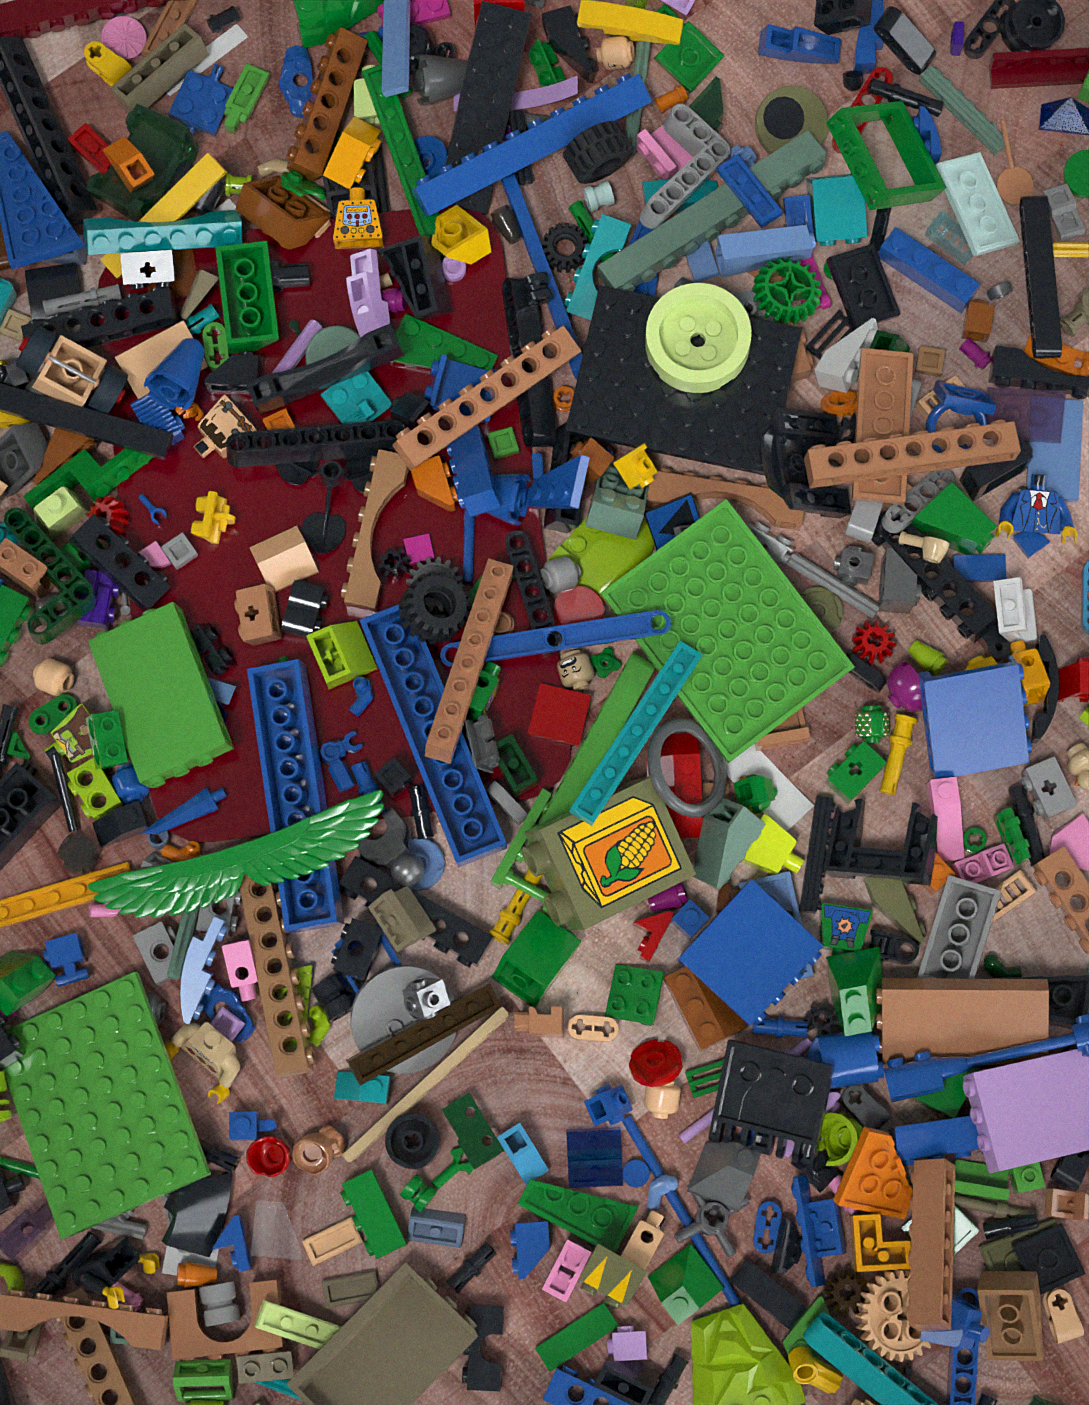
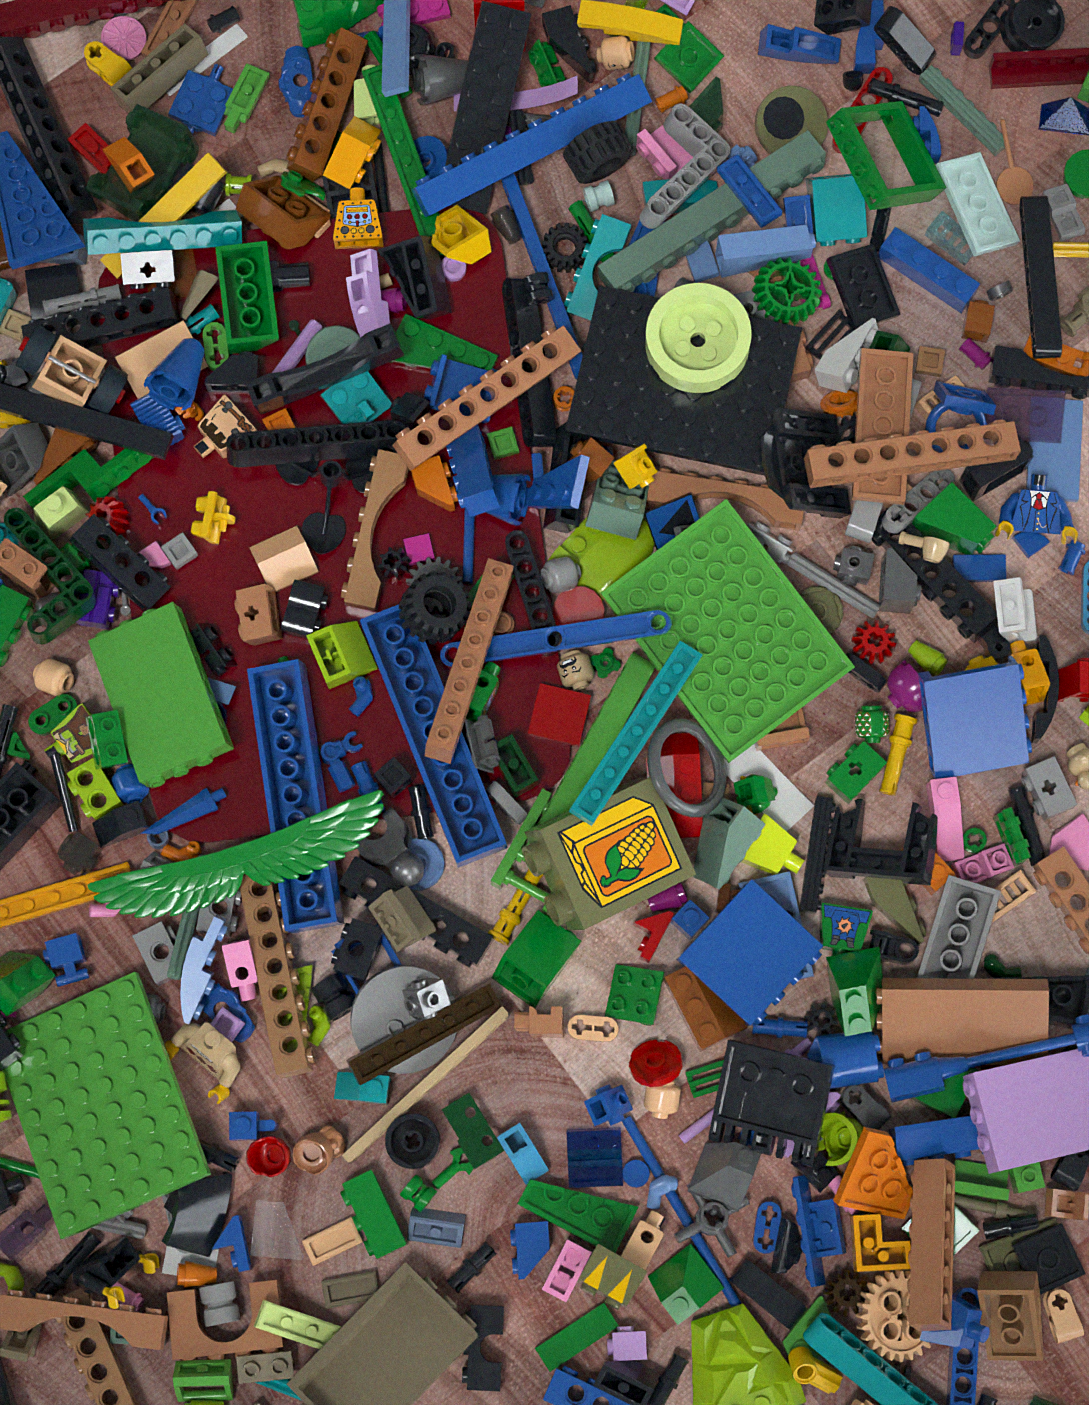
(1072, 557): none -> blue pin

